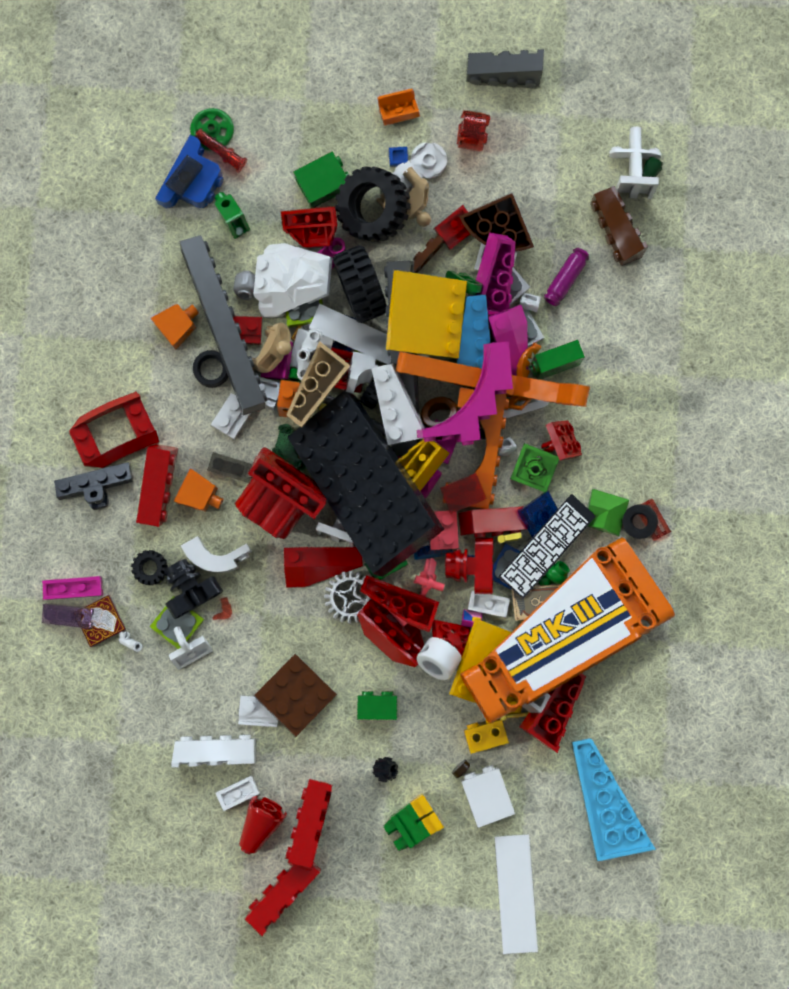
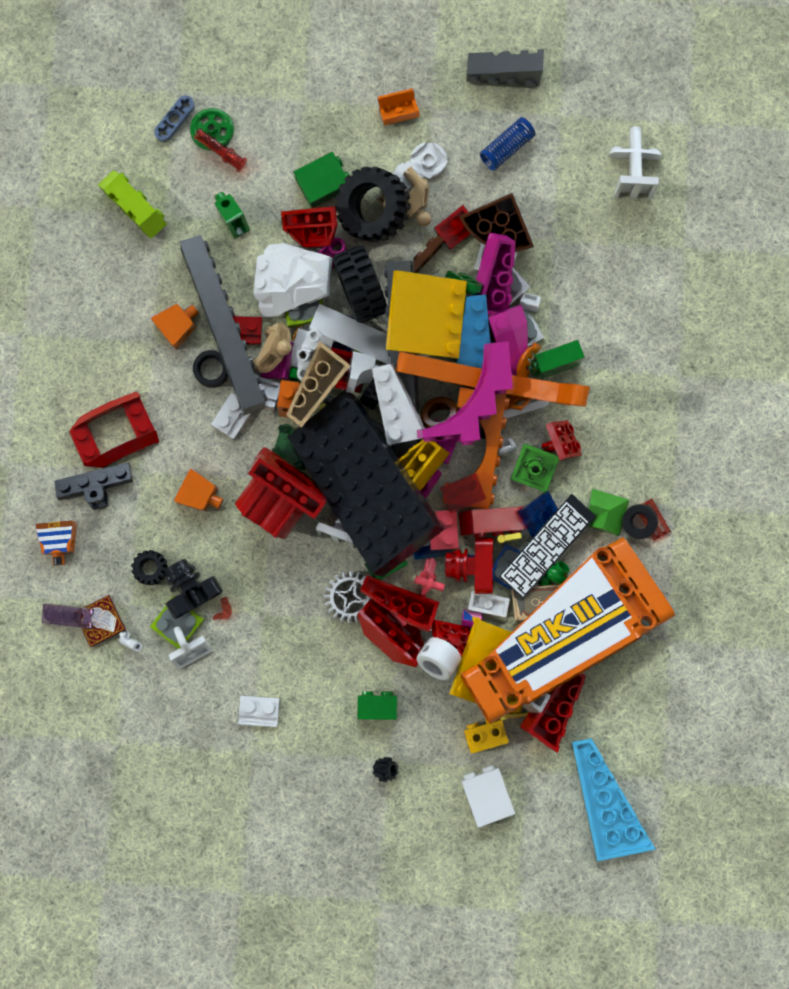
(57, 539): none -> torso
(72, 588): dark pink plate -> none
(133, 203): none -> lime brick
(156, 484): red wedge -> none
(175, 126): none -> sand blue beam
(184, 175): clear smoke plate -> none
(200, 556): white arch -> none
(203, 186): blue brick -> none
(214, 751): white wedge -> none
(229, 467): clear smoke plate -> none
(237, 793): white plate -> none
(244, 285): light grey head -> none
(260, 823): red cone -> none
(279, 897): red wedge -> none
(295, 695): reddish brown plate -> none
(309, 825): red wedge -> none
(315, 564): red wedge -> none
(397, 156): blue tile -> none
(406, 823): green hips -> none
(461, 768): dark brown tile -> none
(472, 130): clear red brick -> none
(516, 894): white sticker -> none
(520, 129): none -> blue piece
(566, 276): magenta axle -> none
(618, 226): reddish brown wedge -> none
(652, 167): dark green cone -> none

